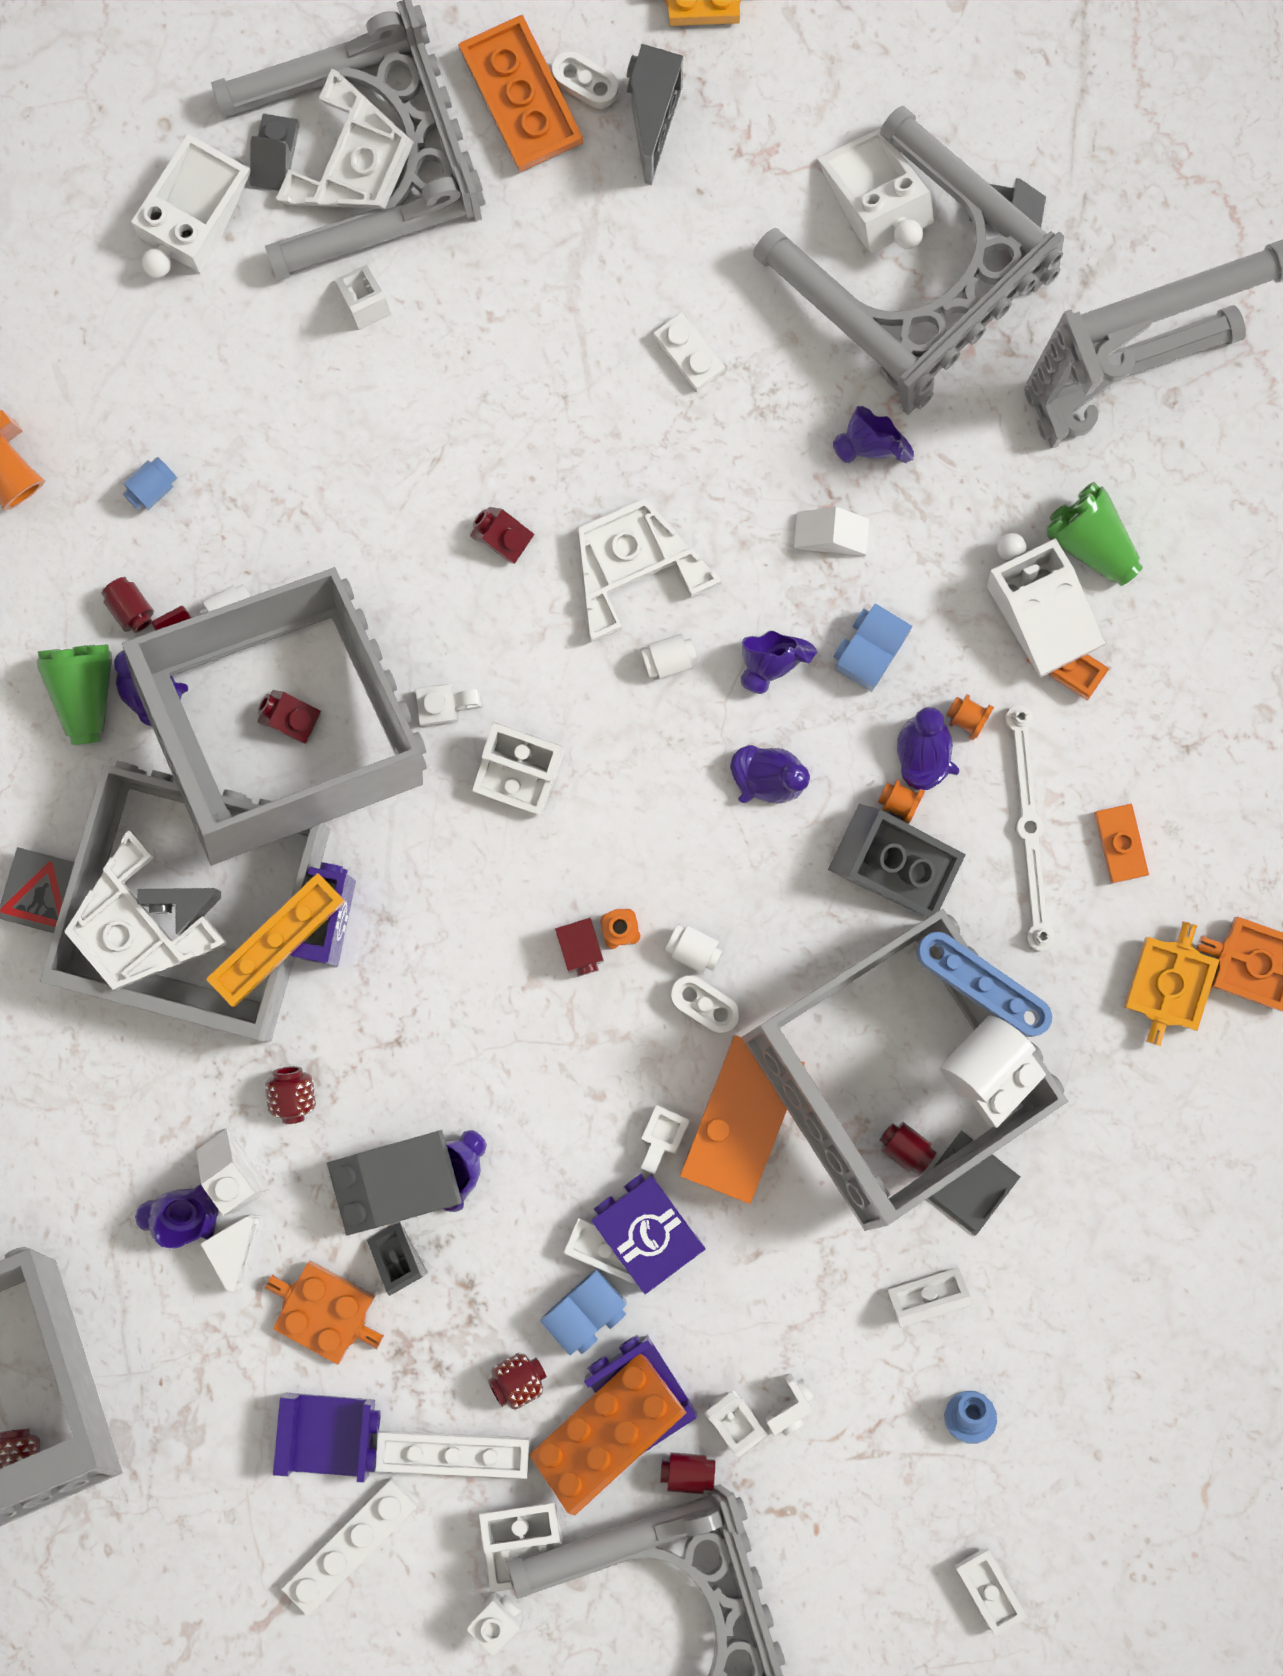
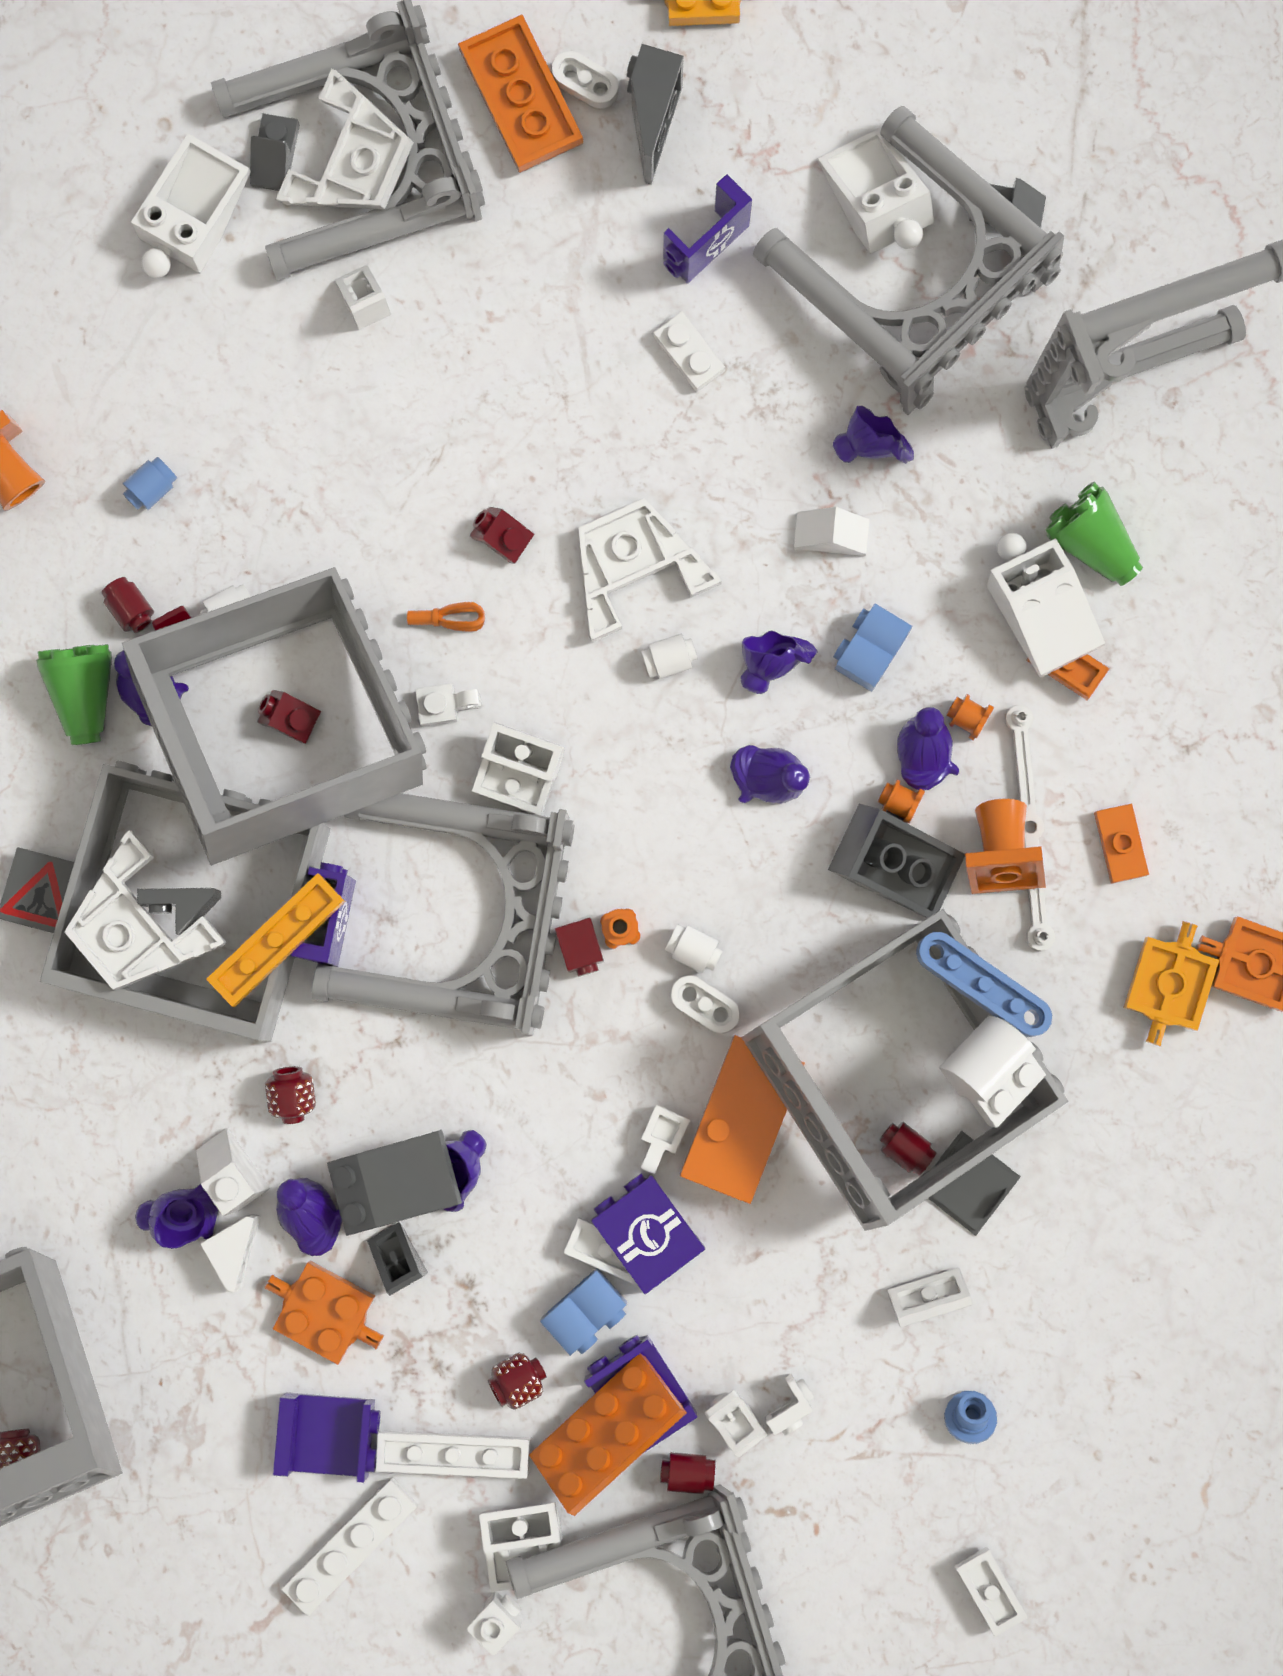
(308, 1215): none -> dark purple hair
(435, 617): none -> orange piece
(446, 998): none -> light grey arch
(735, 211): none -> dark purple panel
(1005, 860): none -> orange plant

